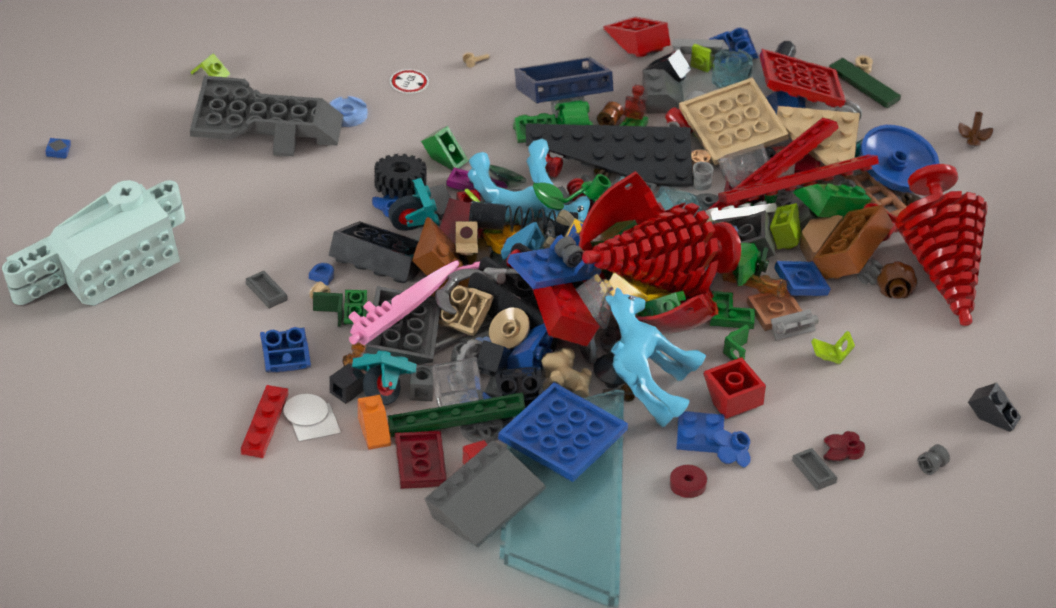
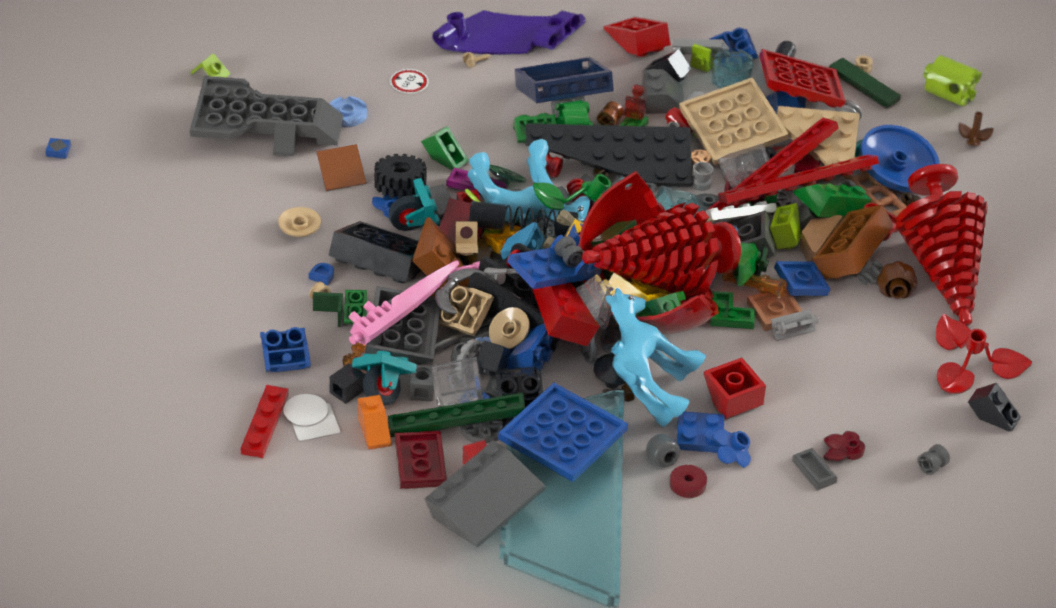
(102, 246): light aqua piece -> none
(266, 289): dark grey tile -> none
(299, 221): none -> tan dish
(341, 167): none -> dark orange piece
(505, 33): none -> dark purple panel
(560, 371): tan animal -> none
(663, 450): none -> dark grey head
(735, 341): green bracket -> none
(833, 352): lime bracket -> none
(951, 80): none -> lime cylinder
(955, 334): none -> red plant

